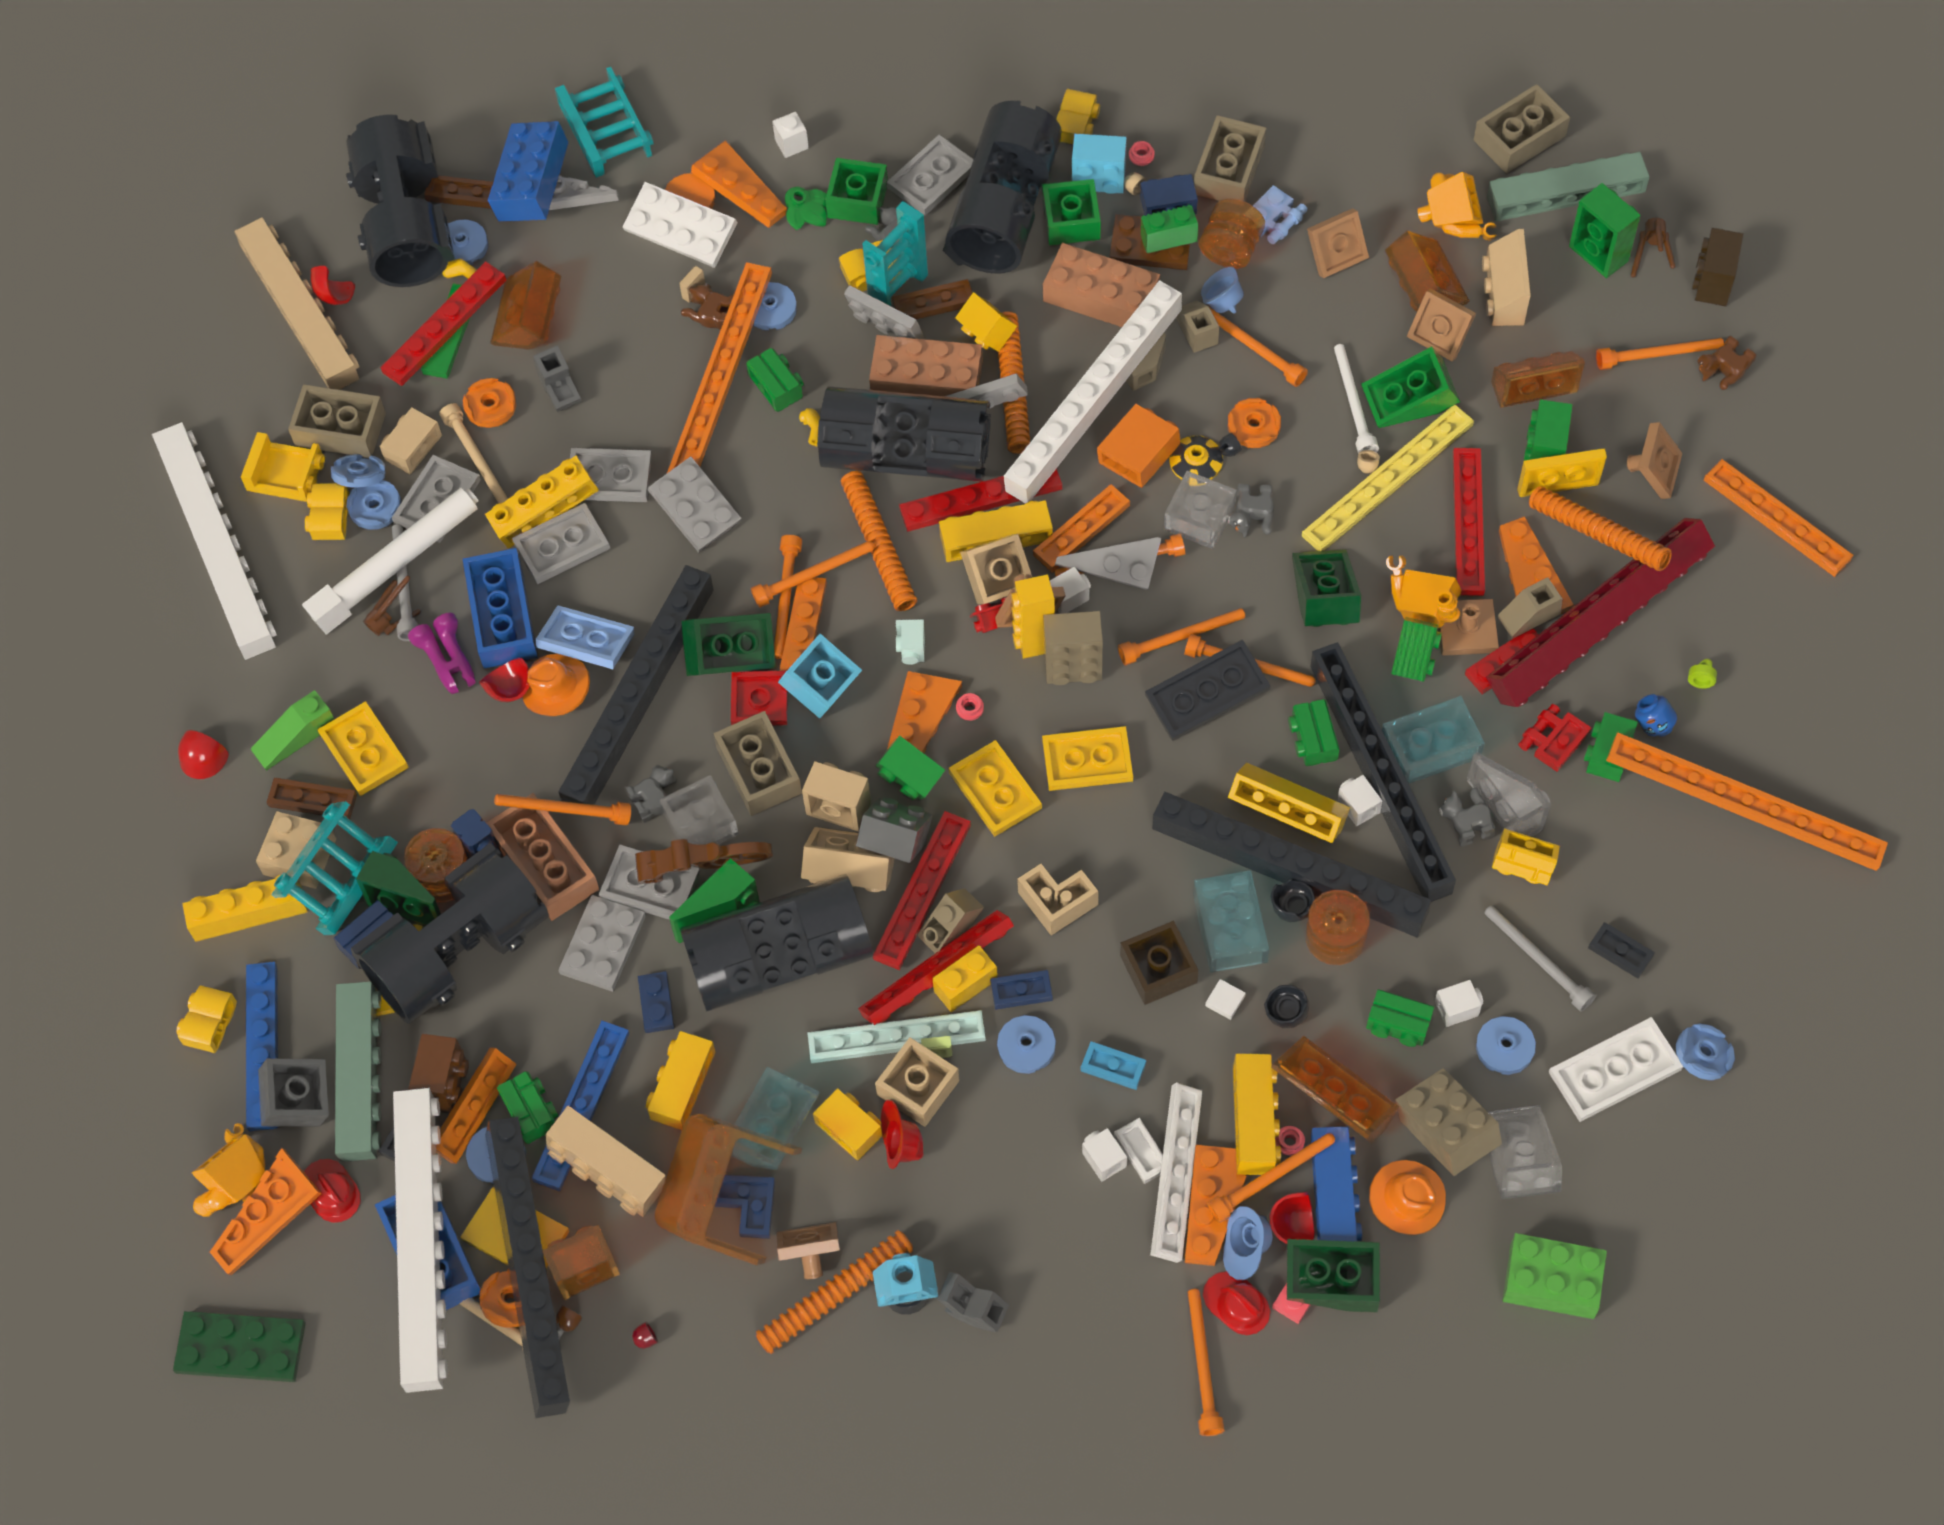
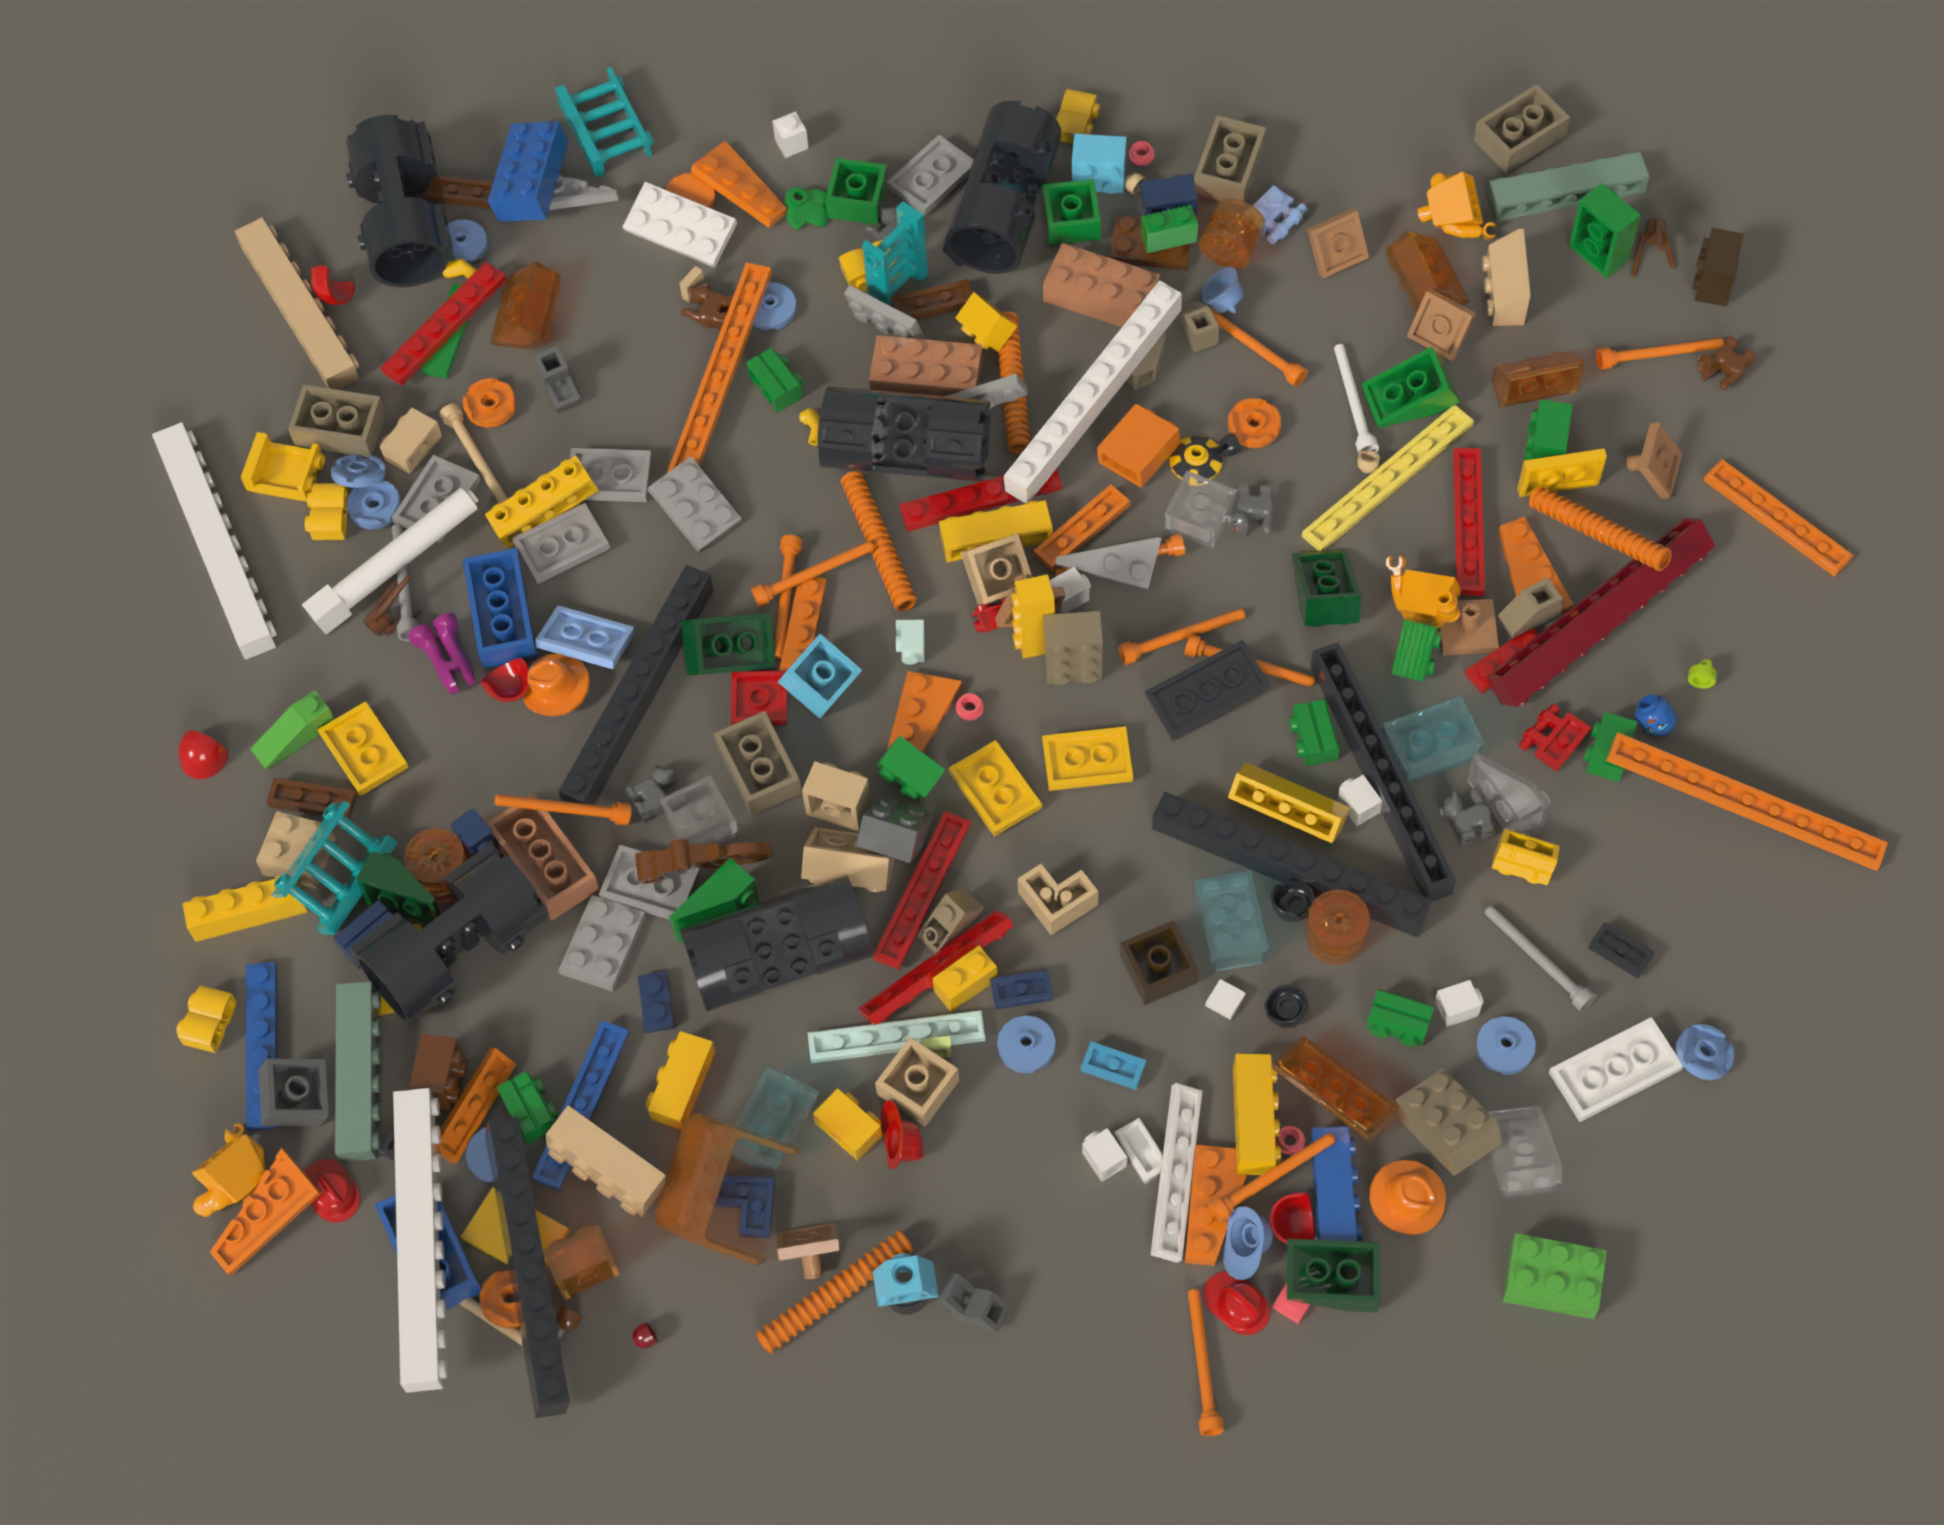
(239, 1346): dark green plate -> none

